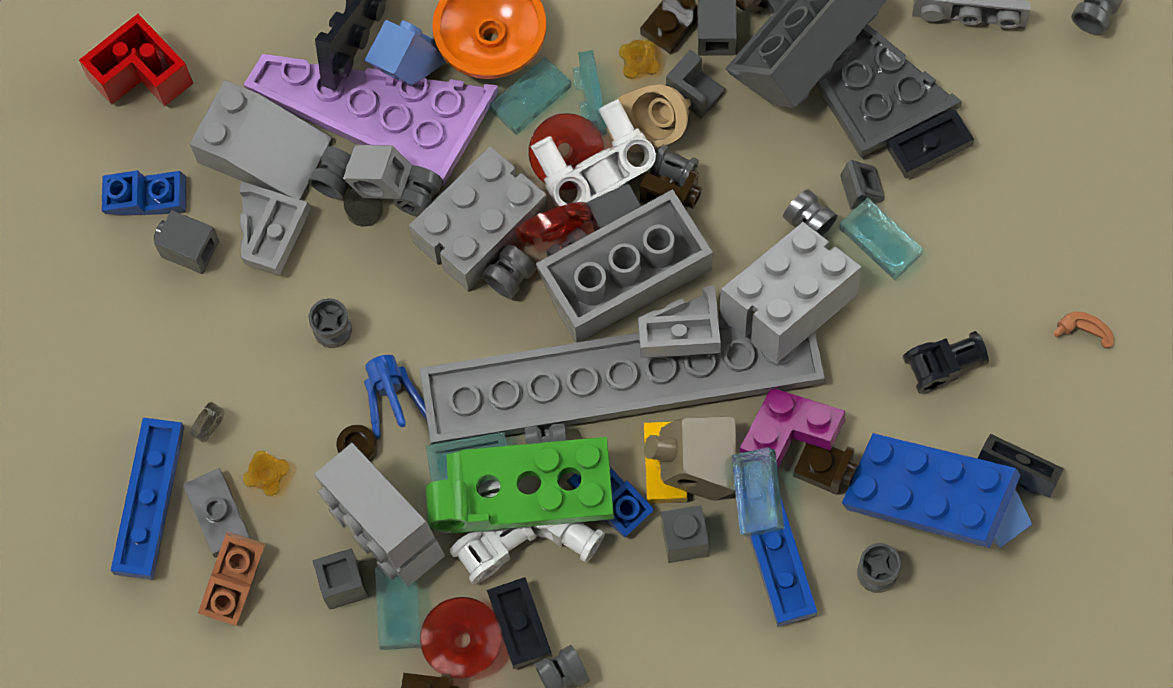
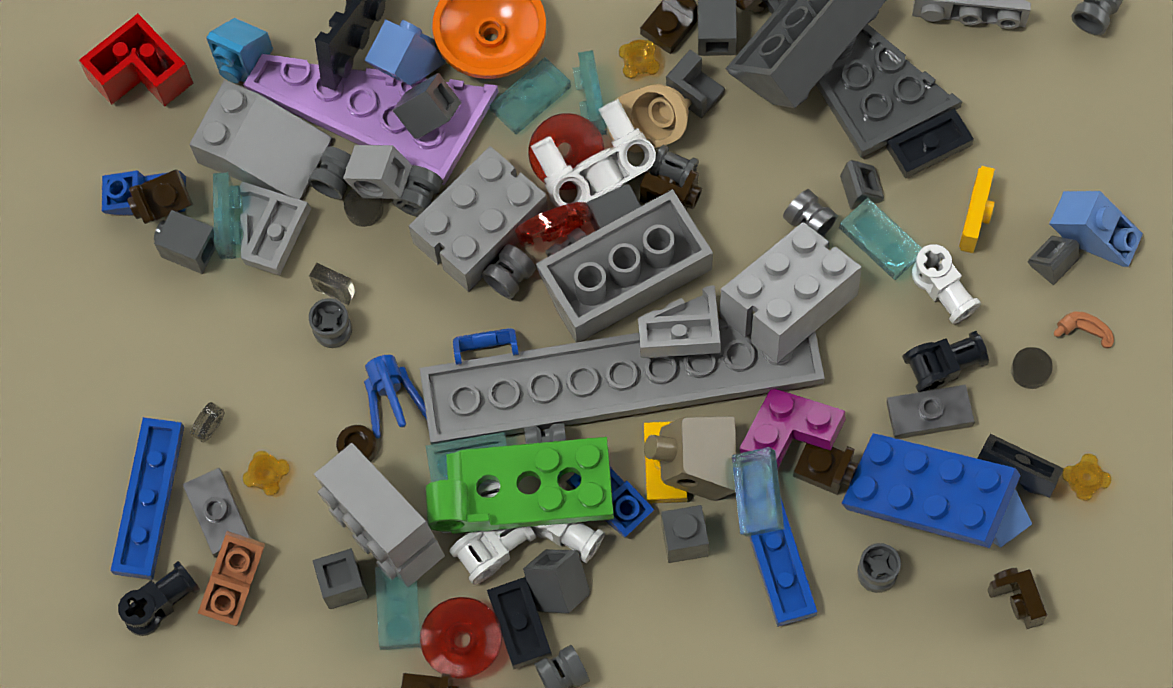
(155, 600): none -> black connector
(158, 197): none -> dark brown bracket
(225, 201): none -> clear light blue plate
(238, 48): none -> dark azure slope
(332, 283): none -> clear smoke tile
(427, 106): none -> dark grey panel
(484, 340): none -> blue piece
(557, 580): none -> dark grey panel
(930, 411): none -> flat silver plate
(943, 283): none -> white connector
(979, 209): none -> yellow plate
(1026, 599): none -> dark brown bracket
(1031, 367): none -> clear smoke tile
(1055, 258): none -> dark grey slope
(1086, 488): none -> clear yellow plate
(1096, 226): none -> medium blue slope

